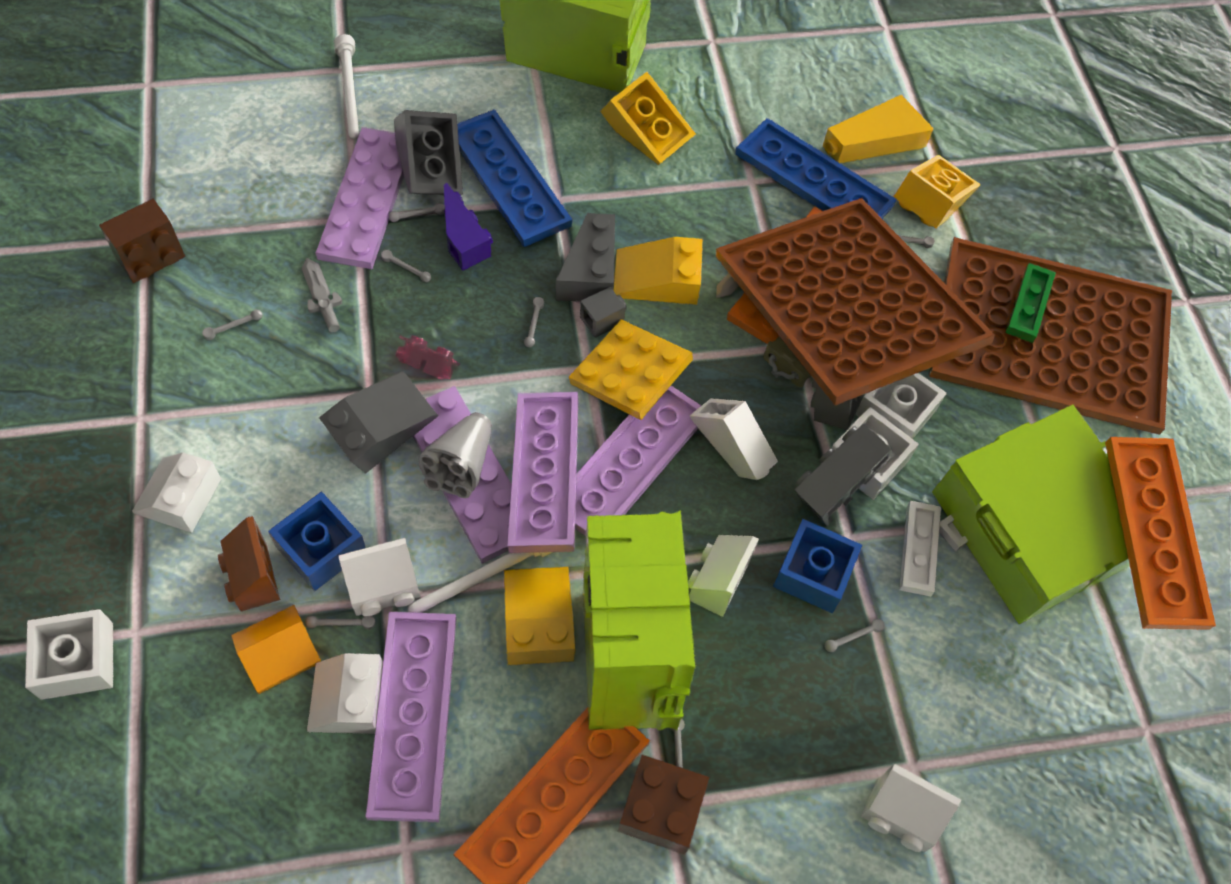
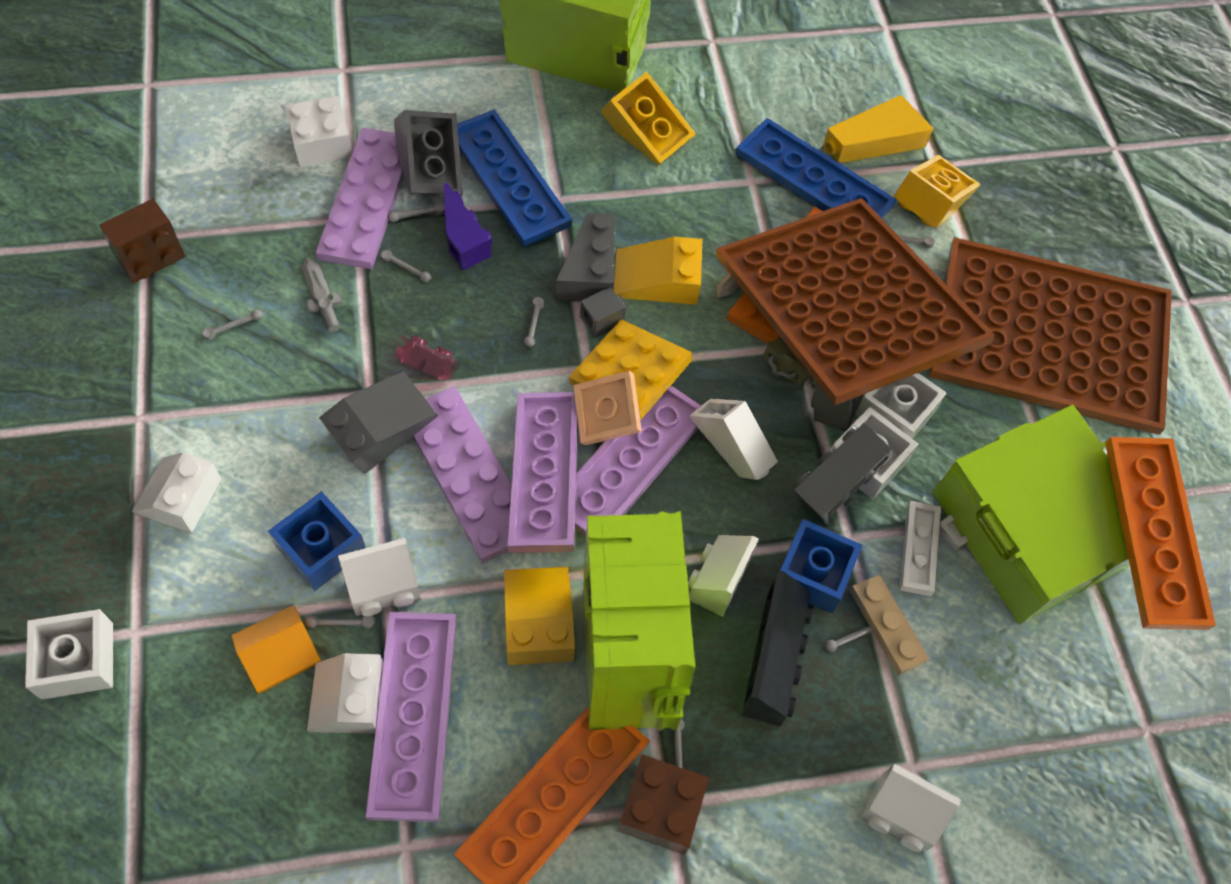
(248, 567): dark orange slope -> none
(319, 131): none -> white brick
(345, 48): white piece -> none
(457, 456): light grey cone -> none
(470, 580): white piece -> none
(607, 408): none -> light nougat plate
(777, 651): none -> black slope
(889, 624): none -> tan plate
(1030, 302): green plate -> none

